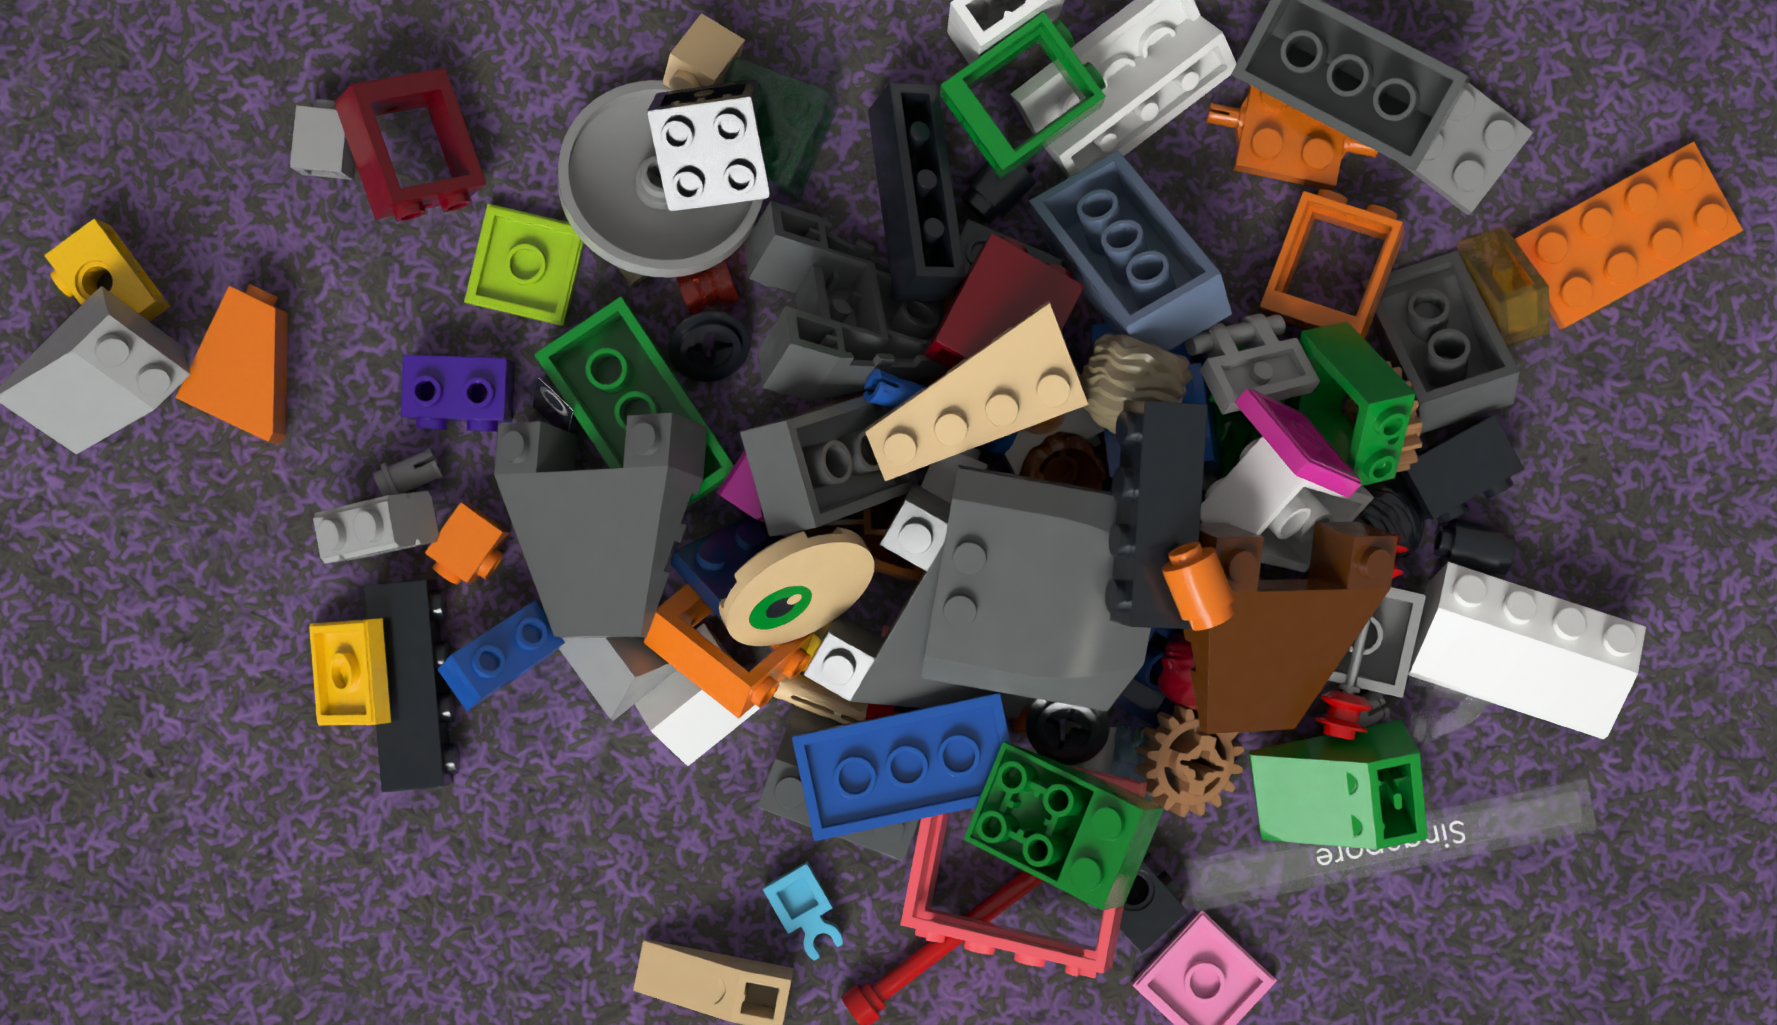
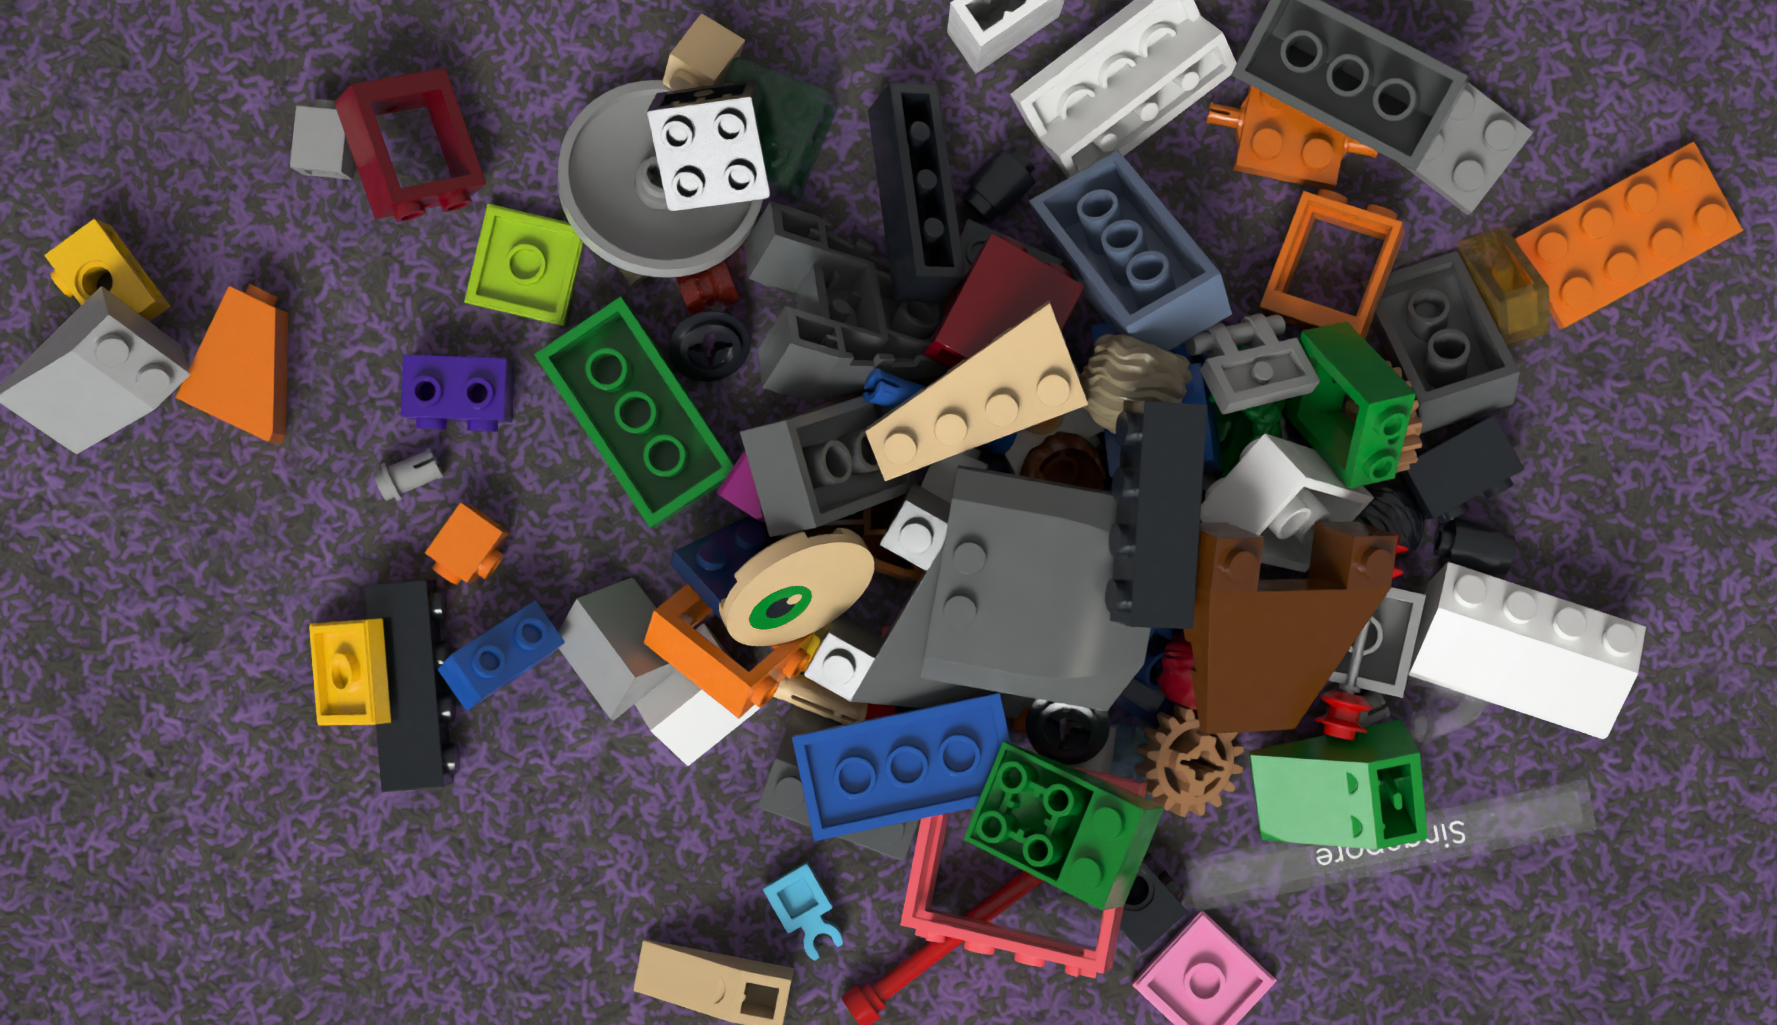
(376, 526): light grey brick -> none
(552, 406): black sticker -> none
(600, 534): dark grey wedge -> none
(979, 126): green window -> none
(1199, 586): orange brick -> none
(1298, 443): dark pink tile -> none

